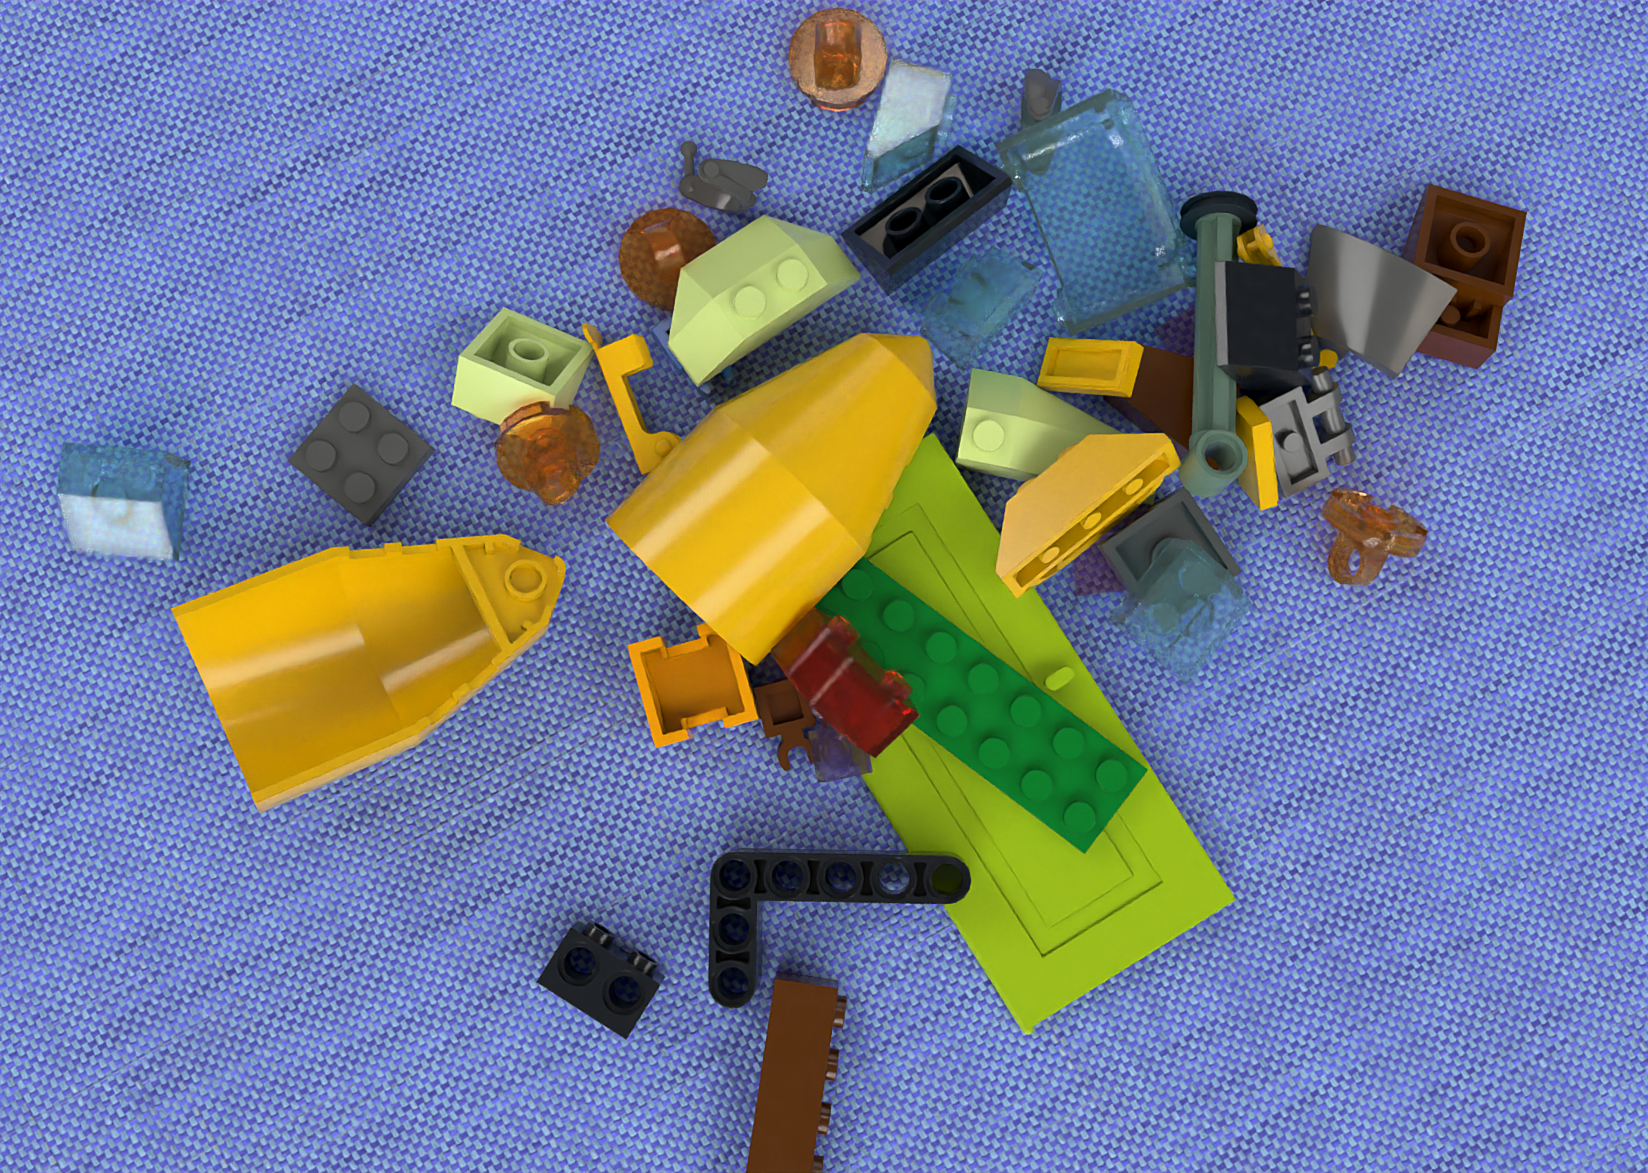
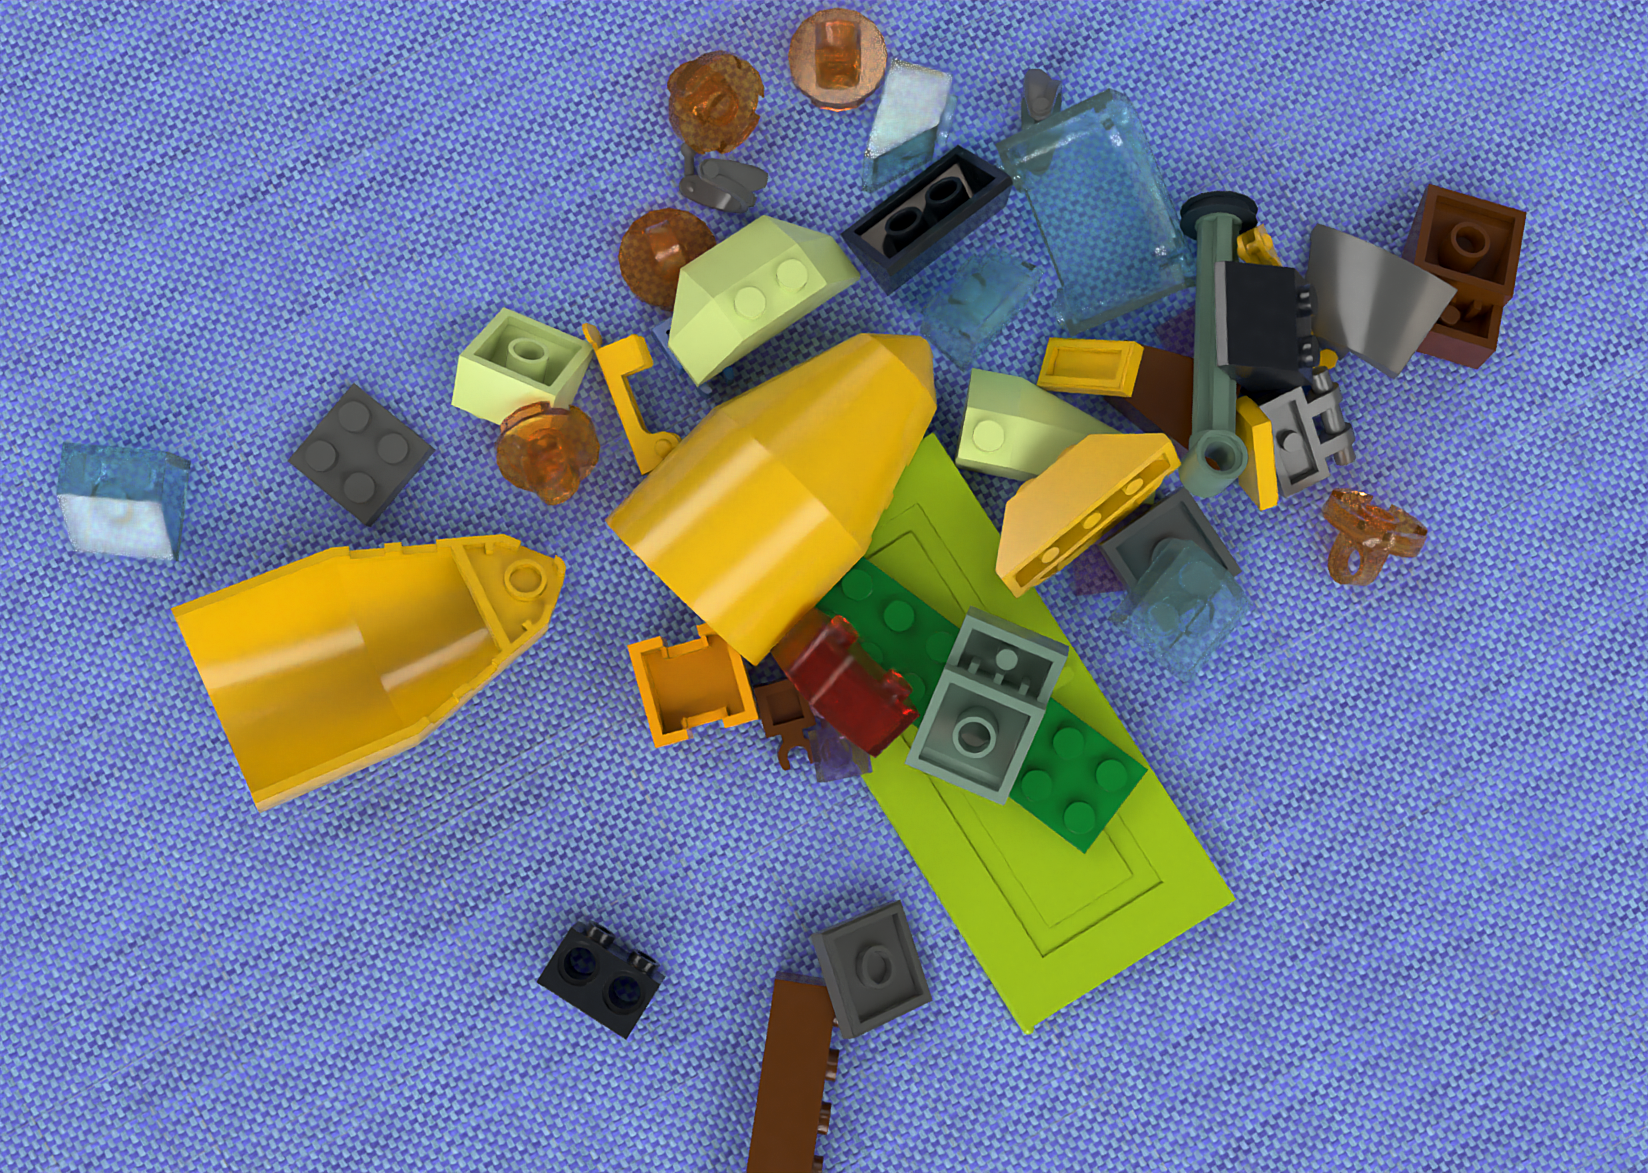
(714, 101): none -> clear orange tile
(815, 887): black beam -> none
(871, 968): none -> dark grey plate
(987, 705): none -> sand green slope

